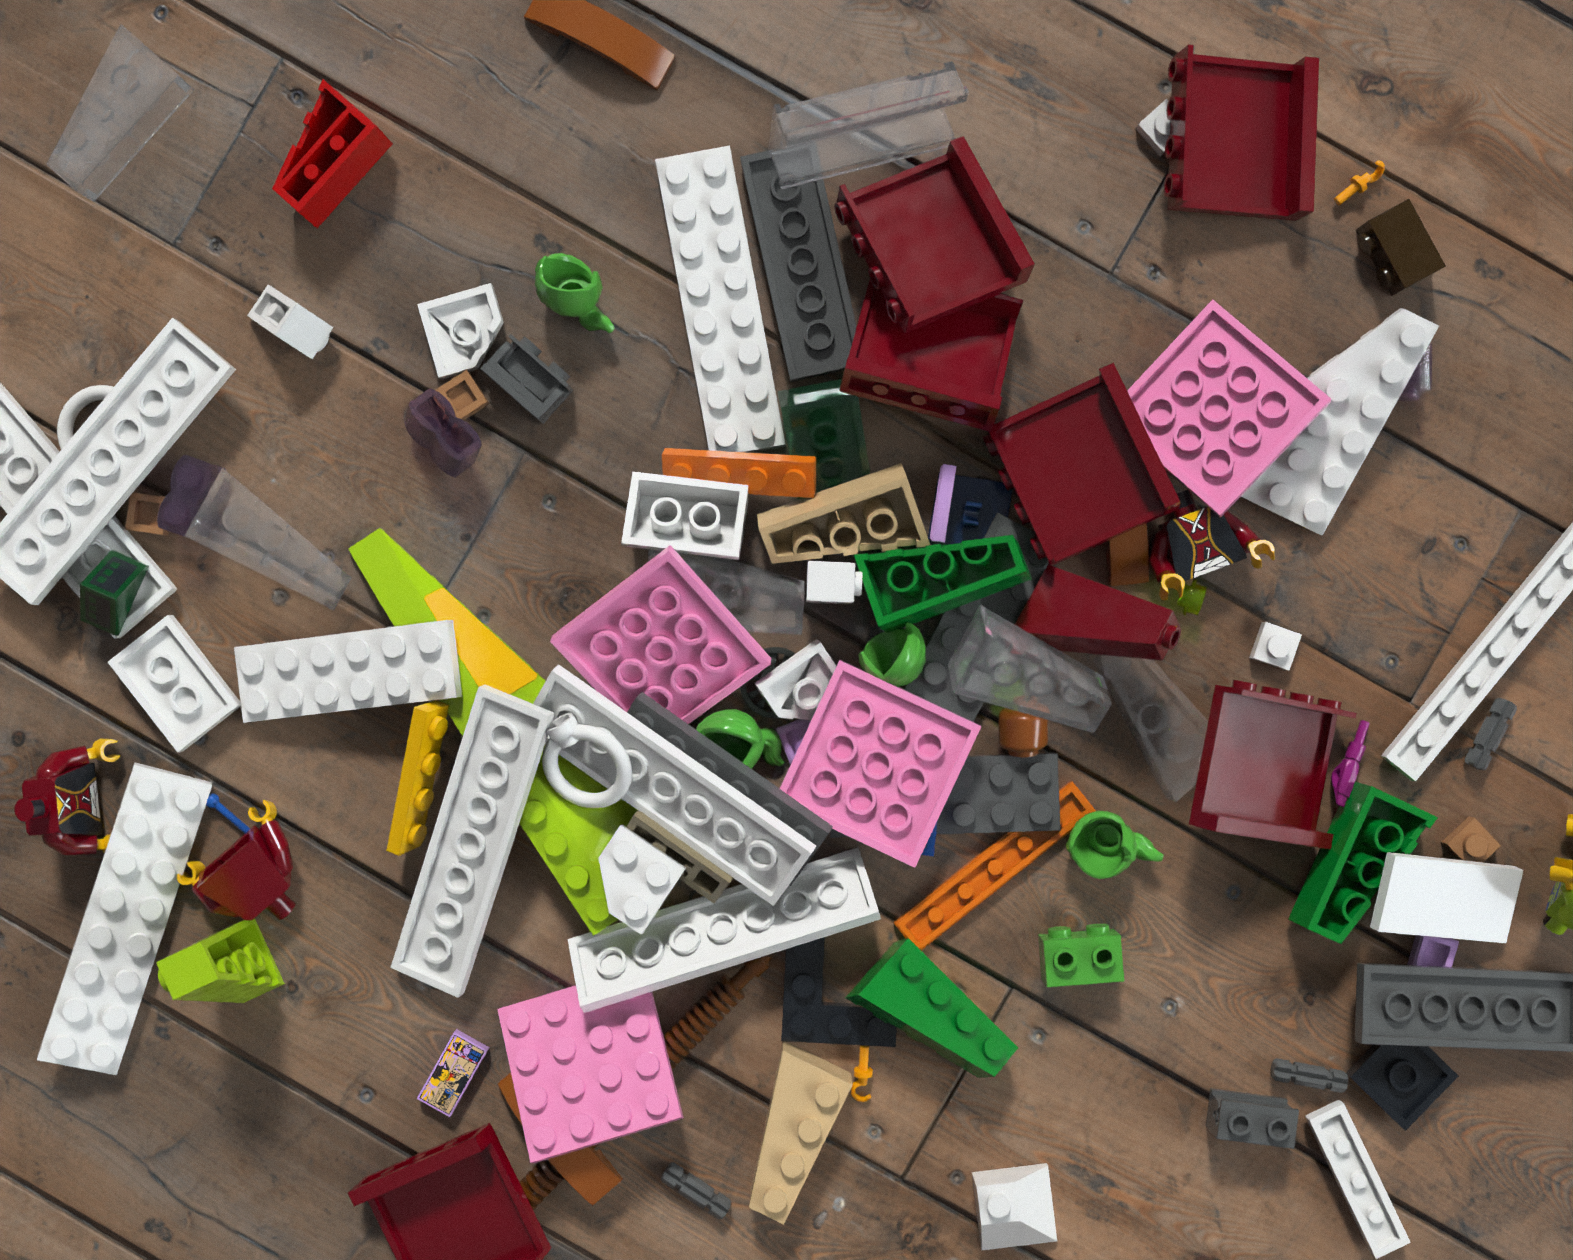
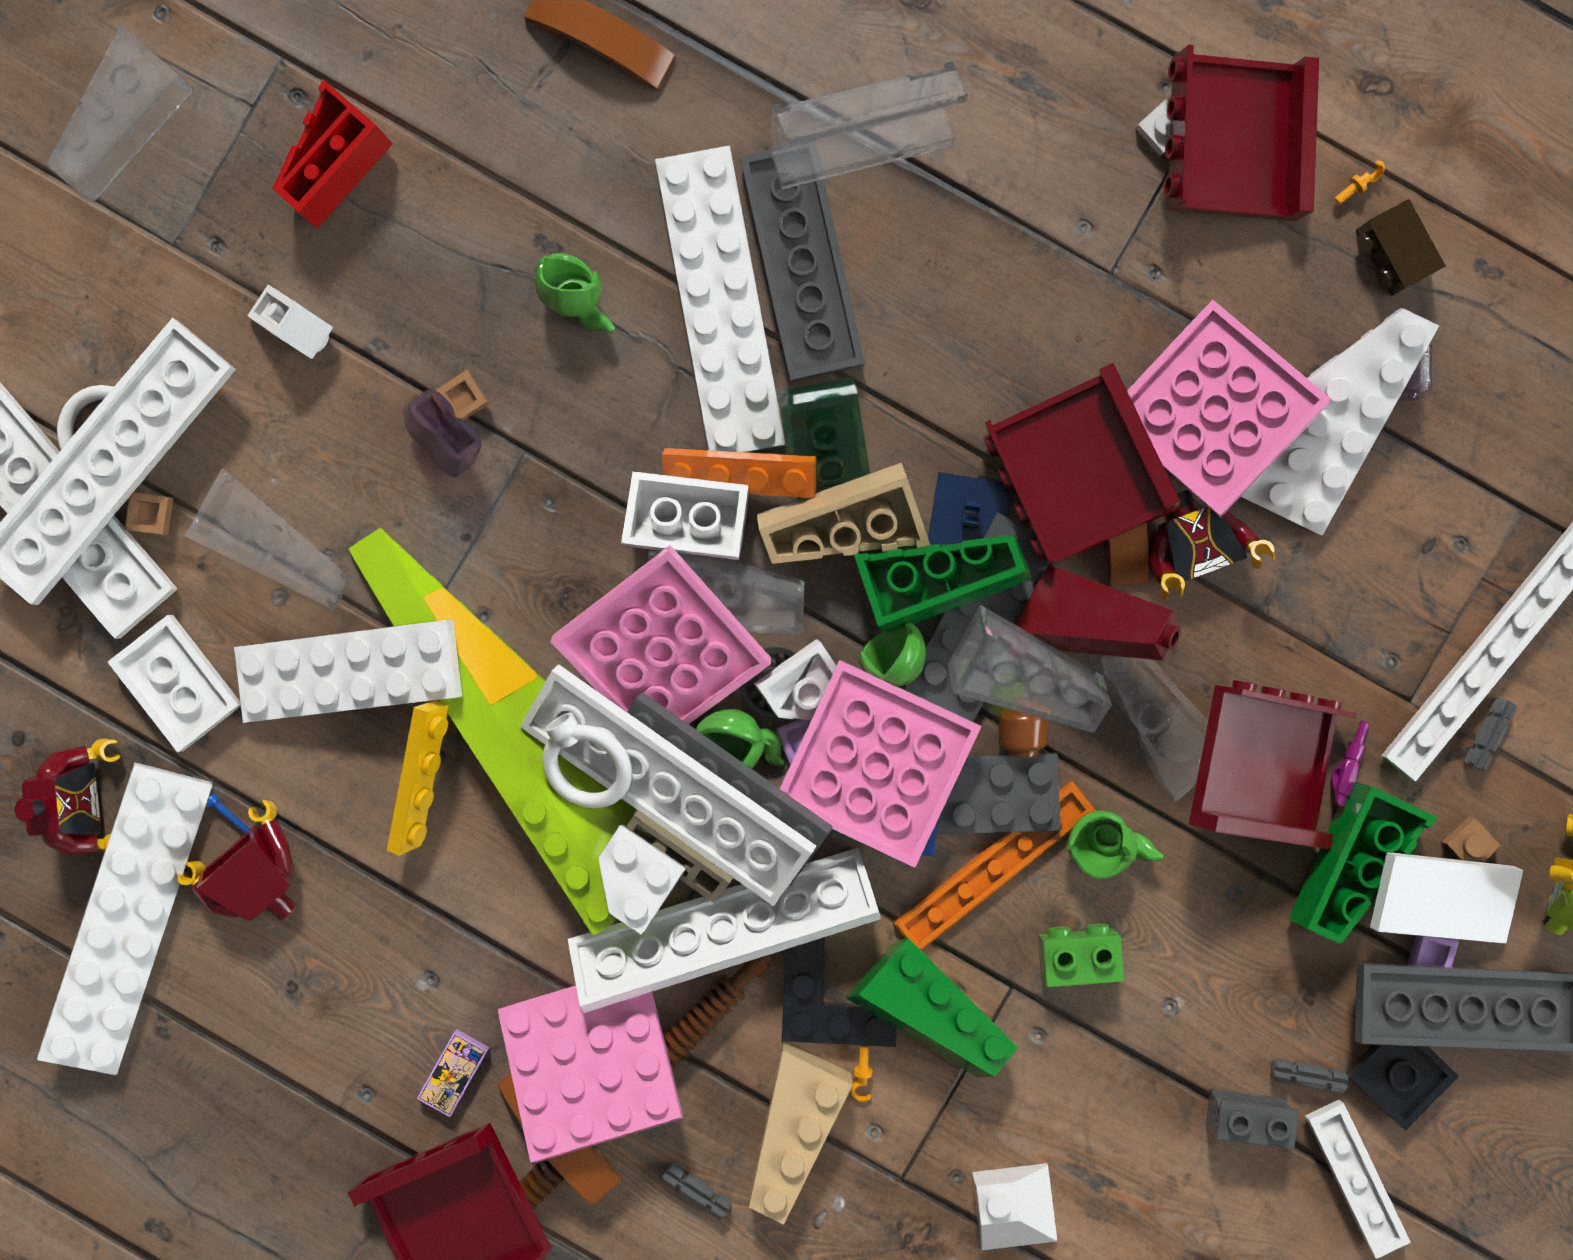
(110, 591): dark green slope -> none
(189, 487): clear purple brick -> none
(222, 967): lime wedge -> none
(461, 328): white plate -> none
(472, 839): white plate -> none
(528, 378): dark grey hinge -> none
(832, 582): white brick -> none
(934, 238): dark red panel -> none
(940, 369): dark red panel -> none
(942, 504): lavender tile -> none
(1192, 598): clear neon green plate -> none
(1275, 646): white plate -> none

